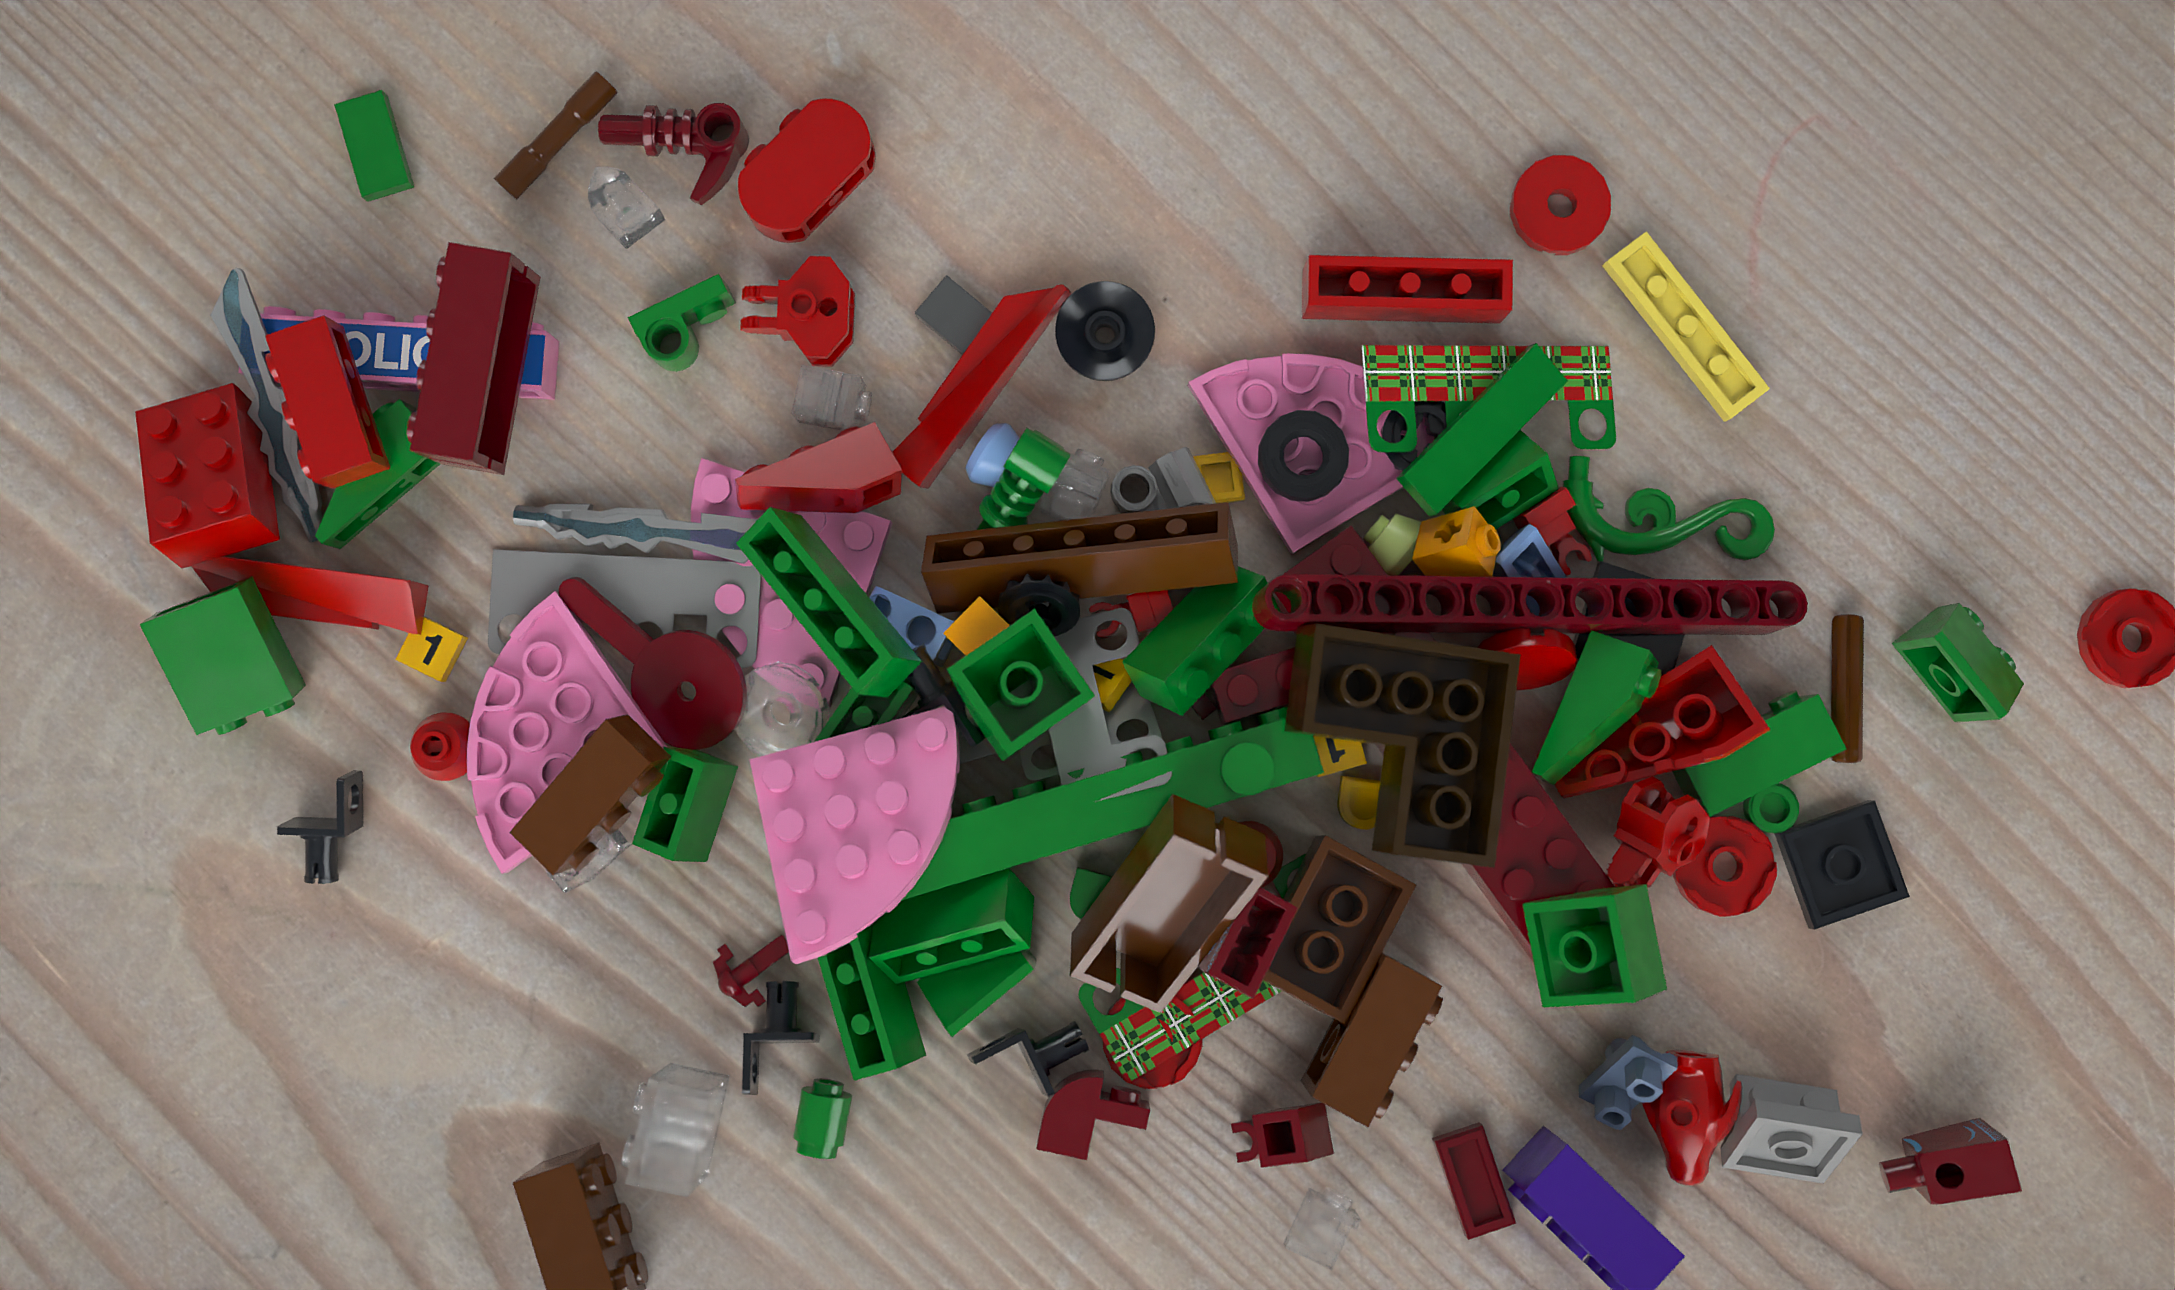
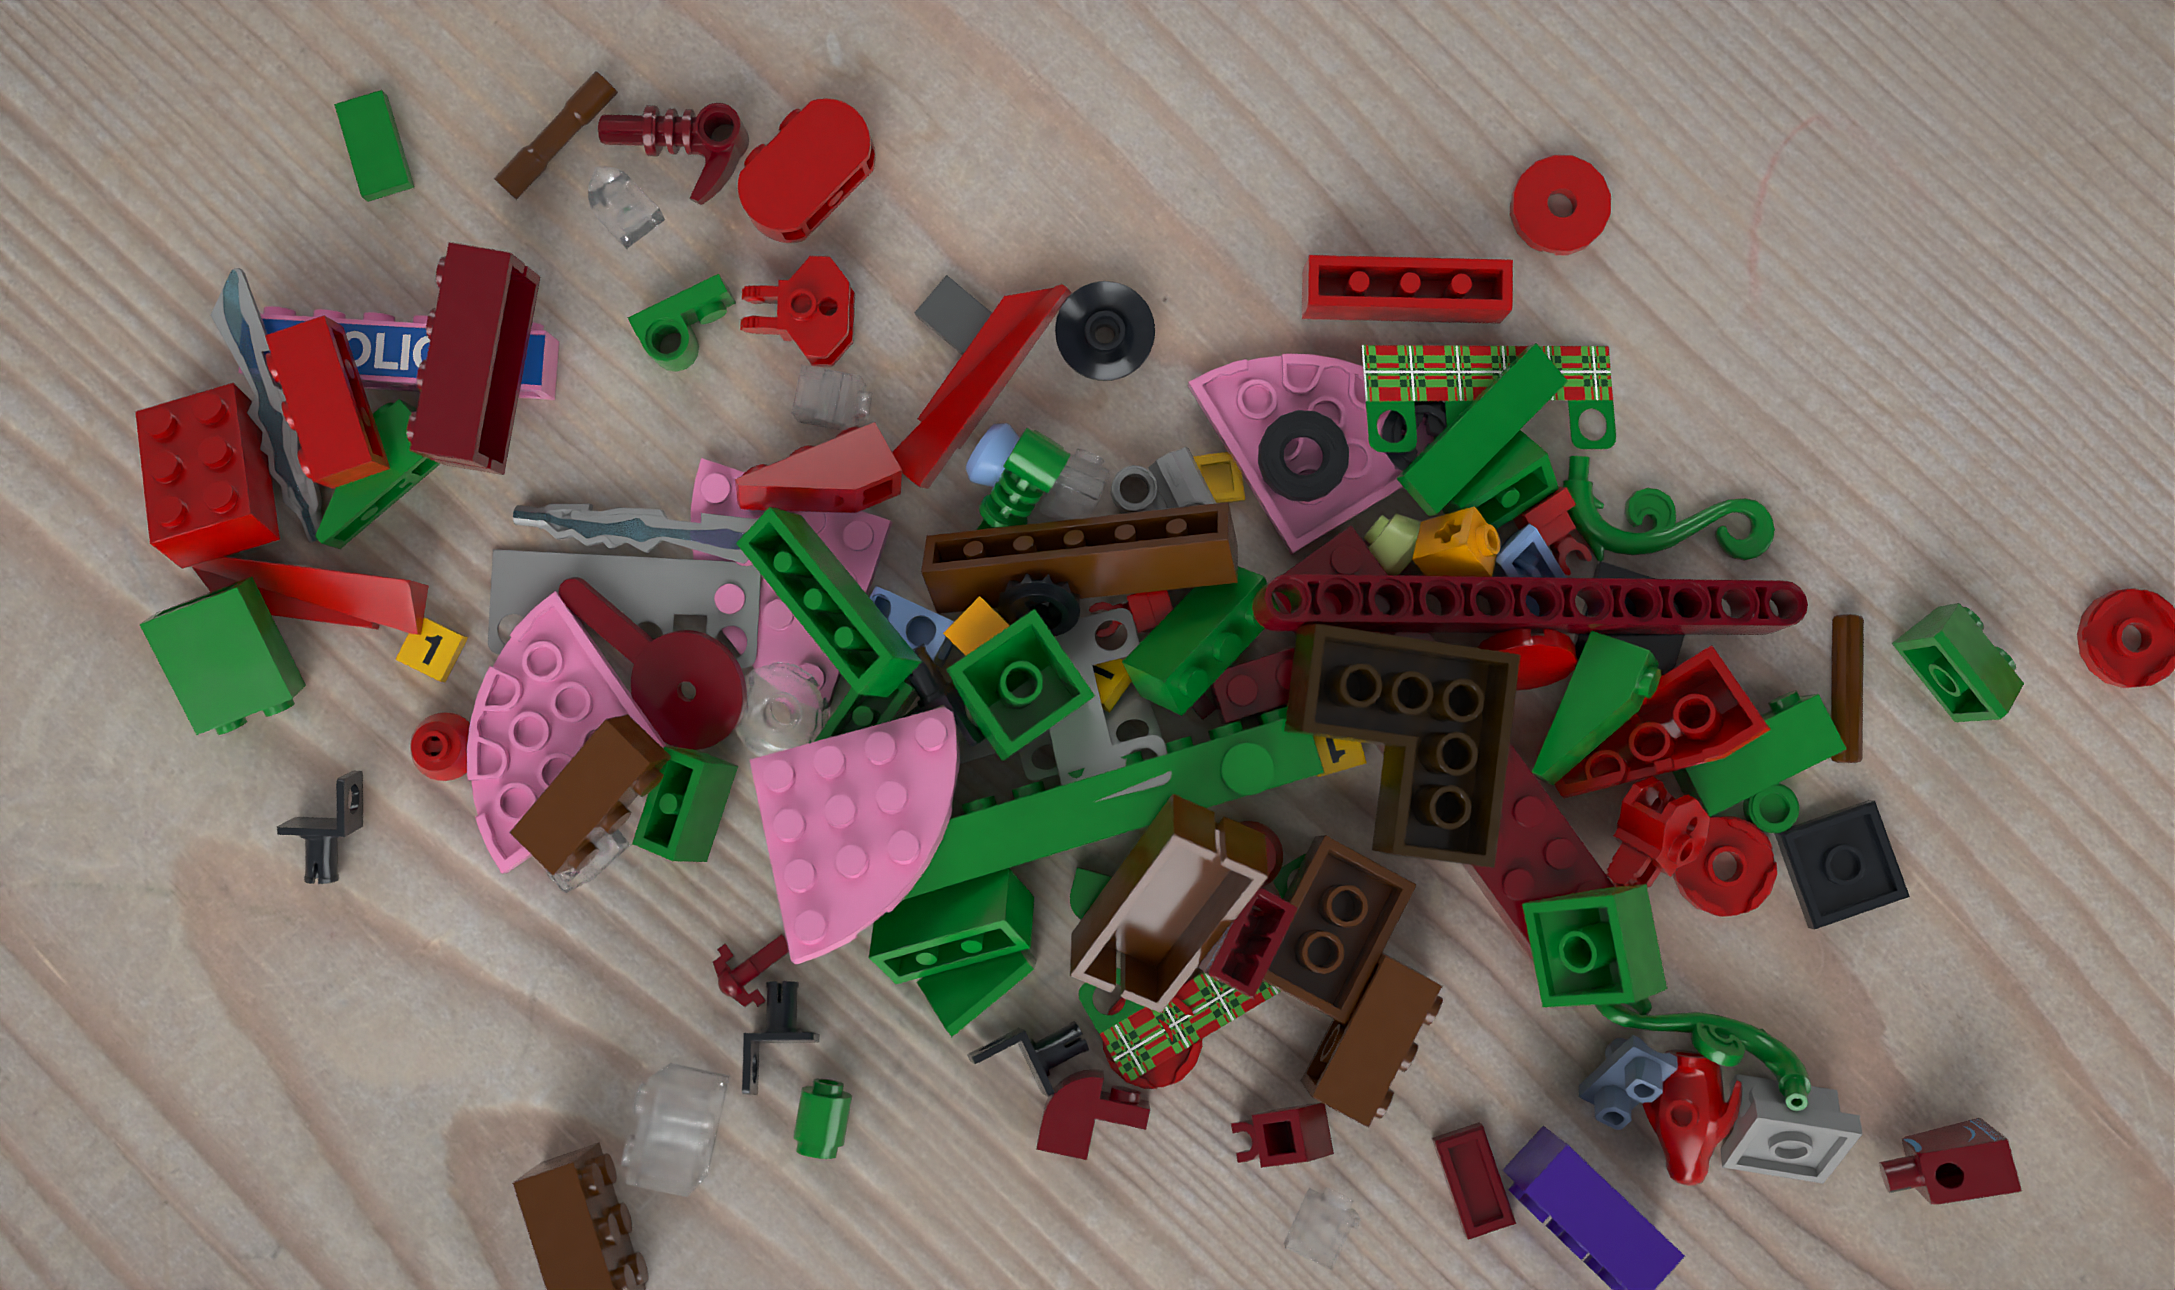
(870, 1010): green brick -> none
(1358, 801): yellow tile -> none
(1685, 327): light yellow plate -> none
(1723, 1042): none -> green plant

